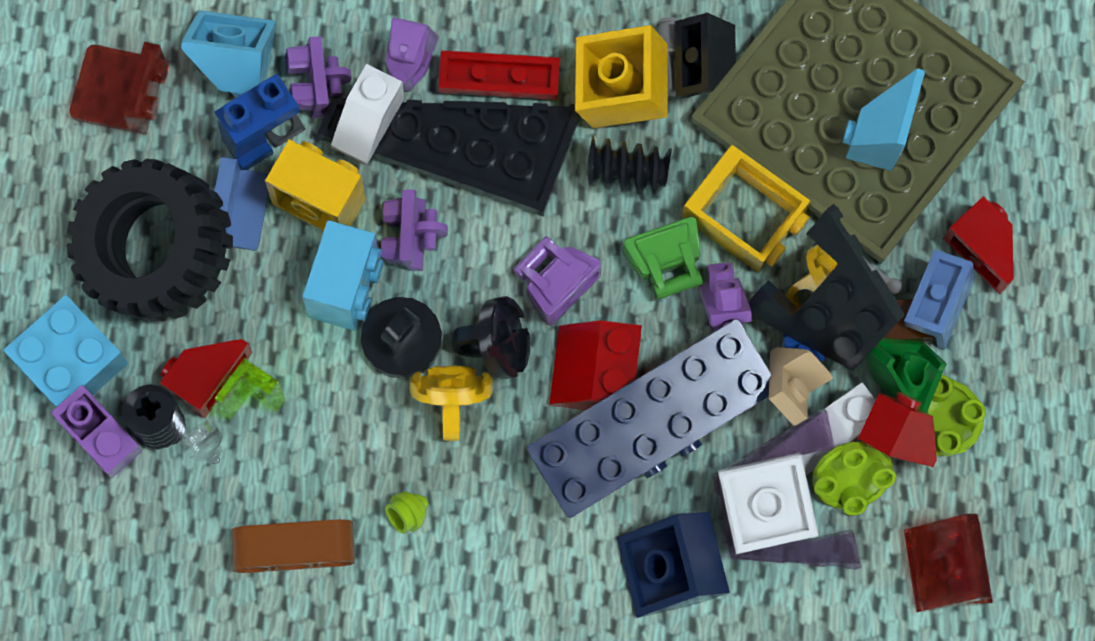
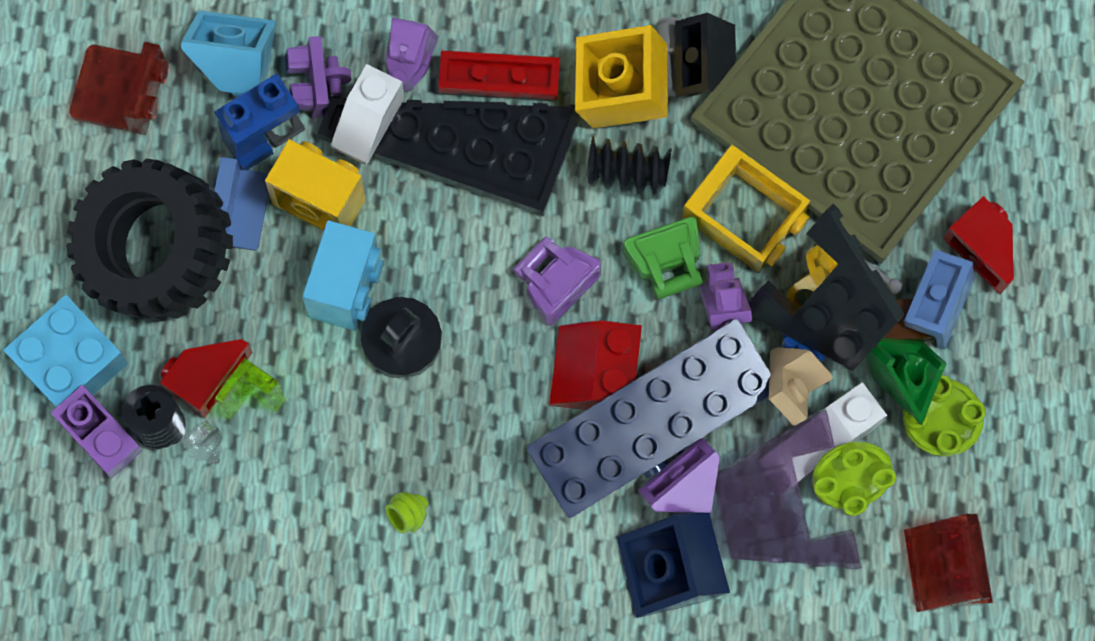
(293, 546): dark orange beam -> none
(417, 232): medium lavender hips -> none
(451, 388): yellow tile -> none
(496, 338): black tile -> none
(686, 482): none -> medium lavender slope
(768, 503): white tile -> none
(884, 124): medium azure slope -> none
(901, 429): red slope -> none

